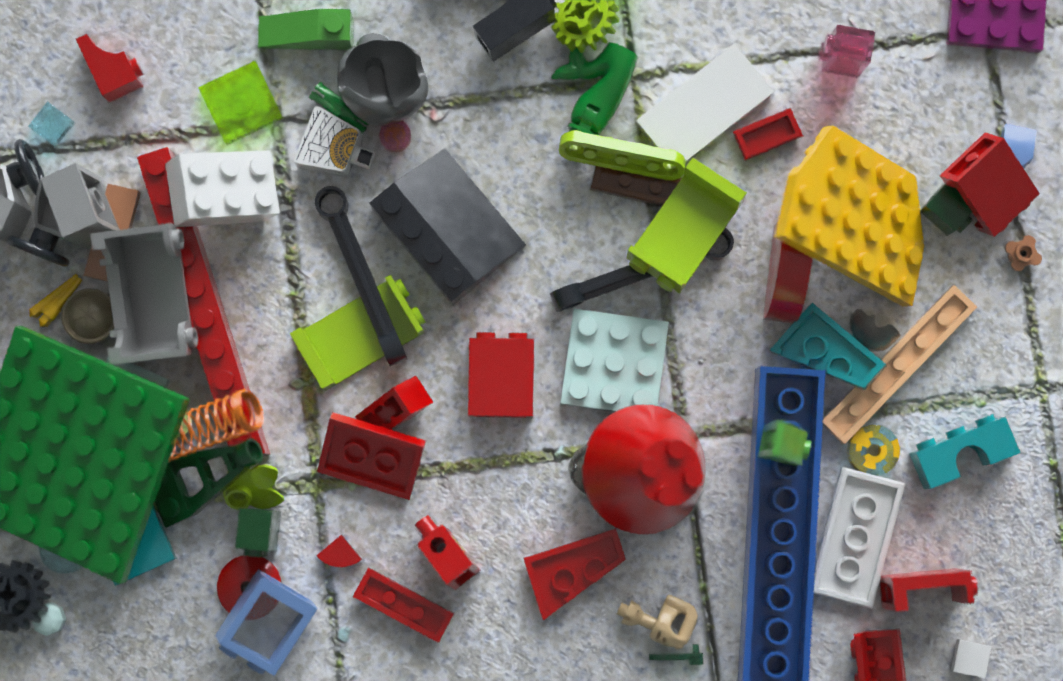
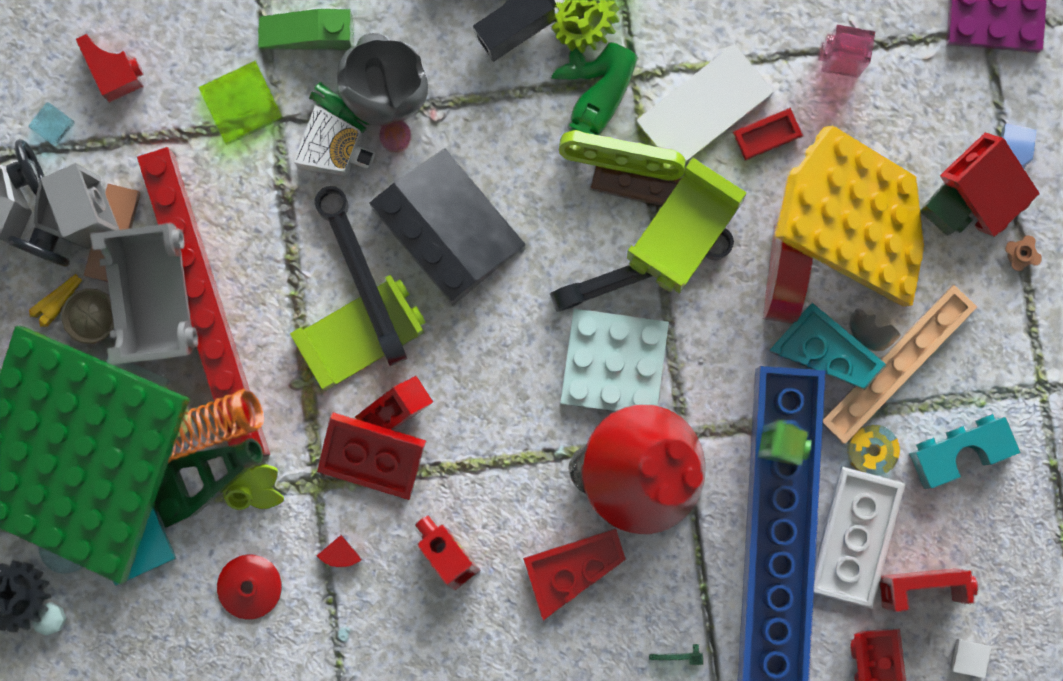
(222, 188): white brick -> none
(257, 531): dark green brick -> none
(265, 623): medium blue window -> none
(403, 605): red plate -> none
(501, 376): red panel -> none
(661, 626): tan piece -> none

